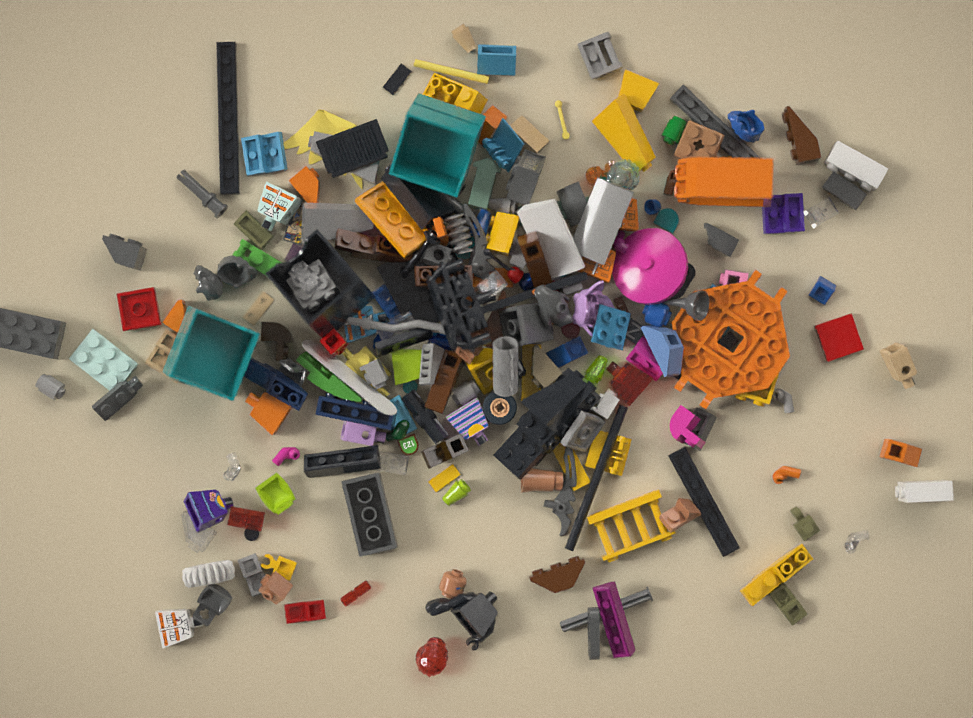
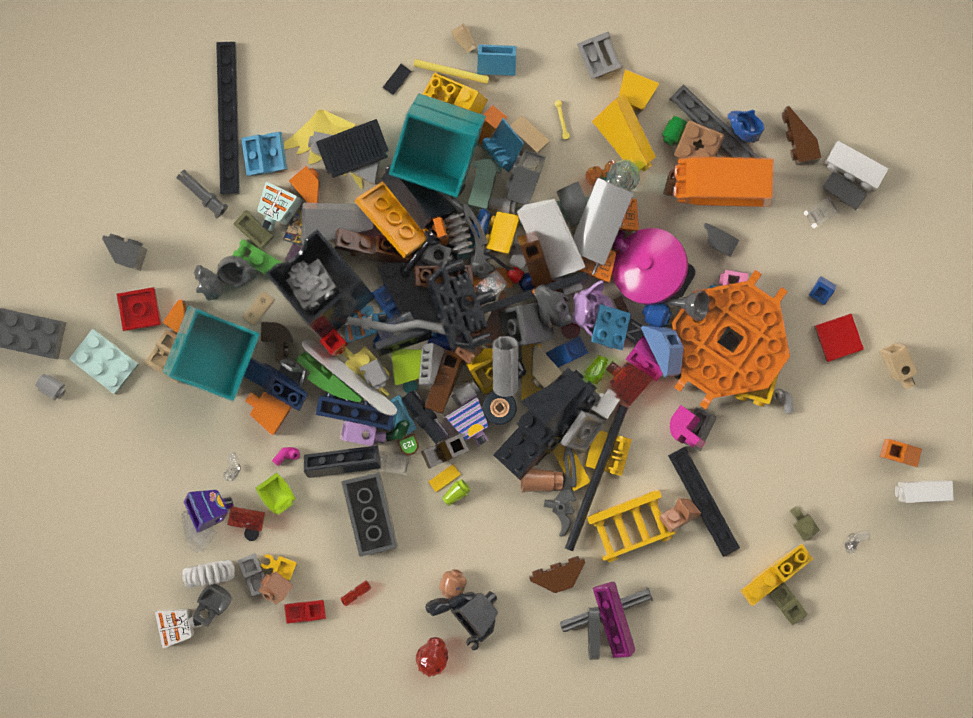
(117, 398): dark grey hinge -> none
(652, 206): blue hinge -> none
(667, 219): teal piece -> none
(784, 215): dark purple slope -> none
(784, 472): orange arm -> none

